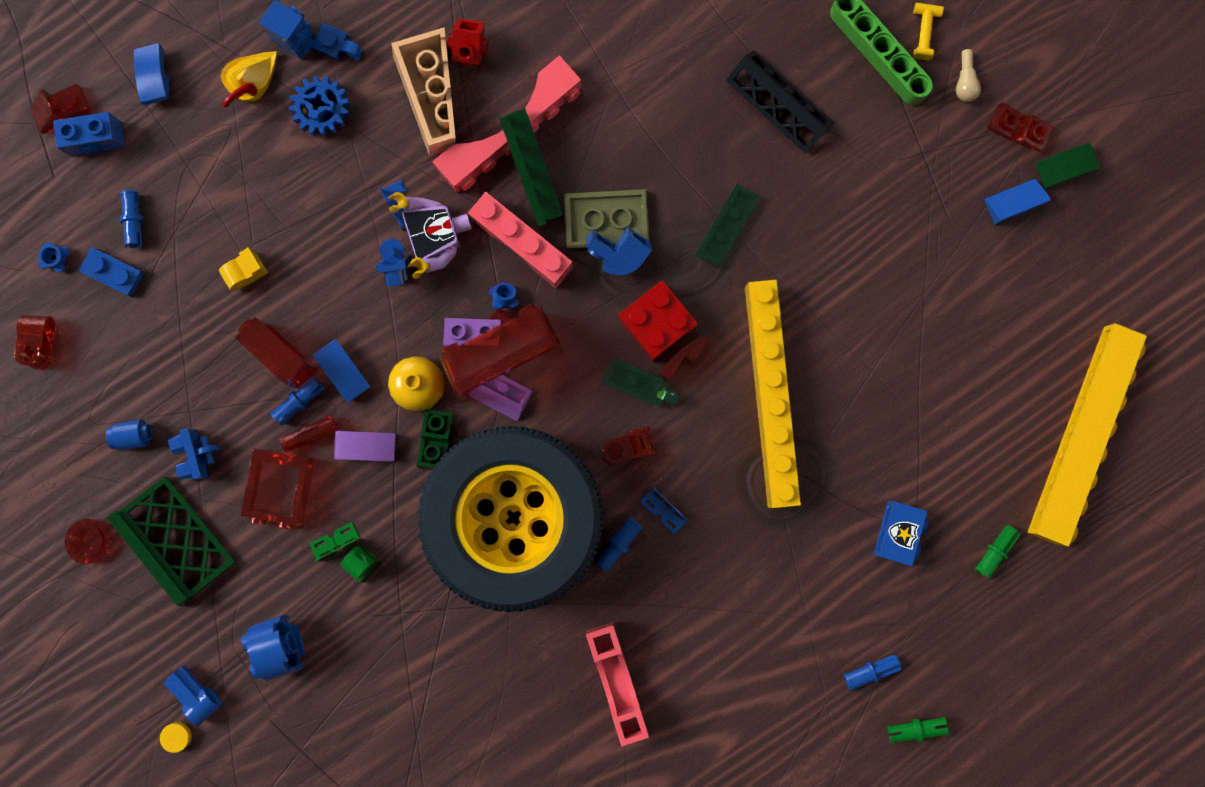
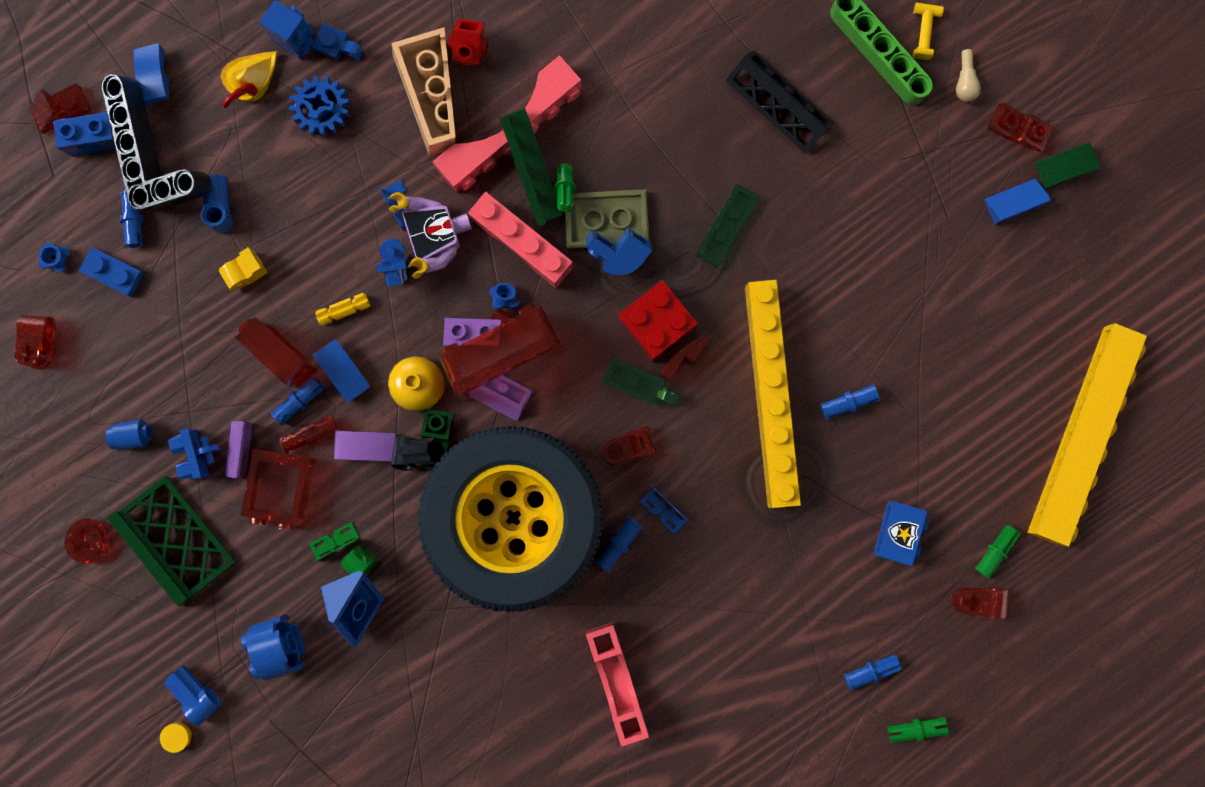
(137, 153): none -> black beam
(215, 203): none -> blue piece
(238, 449): none -> medium lavender slope
(342, 309): none -> yellow axle
(351, 605): none -> blue slope
(412, 452): none -> black piece
(564, 188): none -> green axle
(850, 402): none -> blue pin
(985, 602): none -> clear red piece

